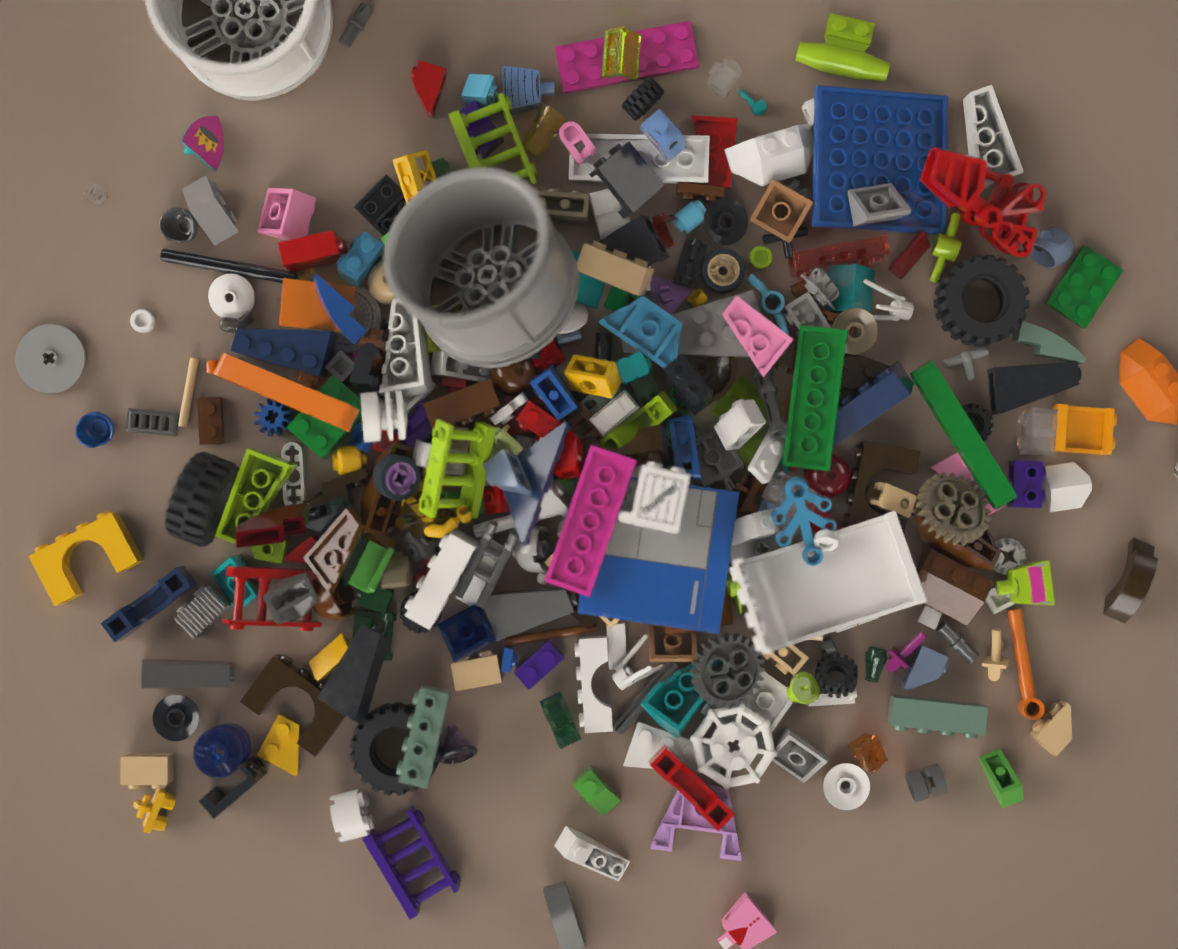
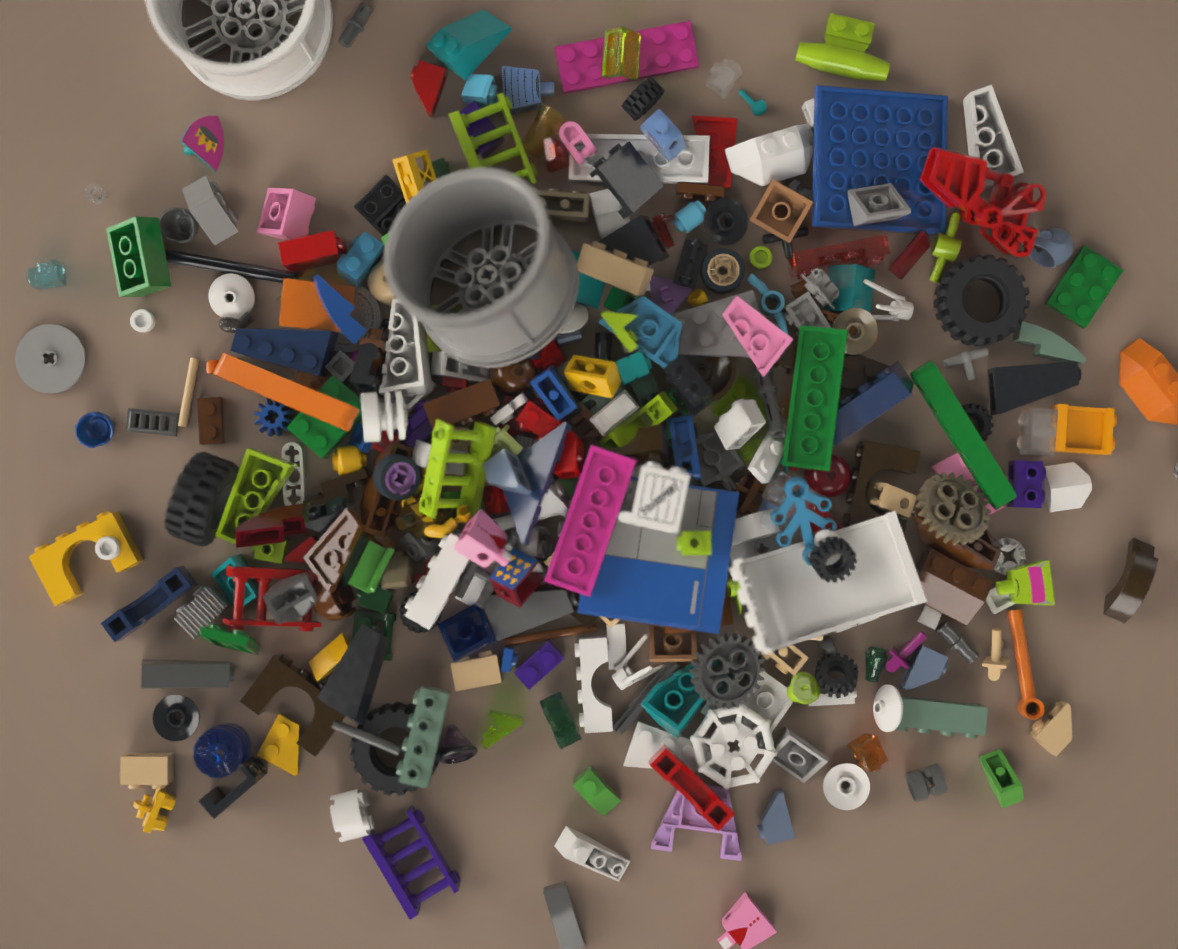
(47, 275): none -> clear light blue brick
(108, 547): none -> white tile
(138, 256): none -> green brick
(237, 640): none -> green plate
(366, 737): none -> dark grey bar
(468, 42): none -> teal slope
(483, 541): none -> bright pink torso
(506, 724): none -> clear neon green slope
(515, 580): none -> piece
(555, 154): none -> clear red bracket
(617, 322): none -> lime slope
(694, 543): none -> lime brick
(775, 820): none -> sand blue slope
(825, 551): none -> black tyre
(888, 708): none -> white dish

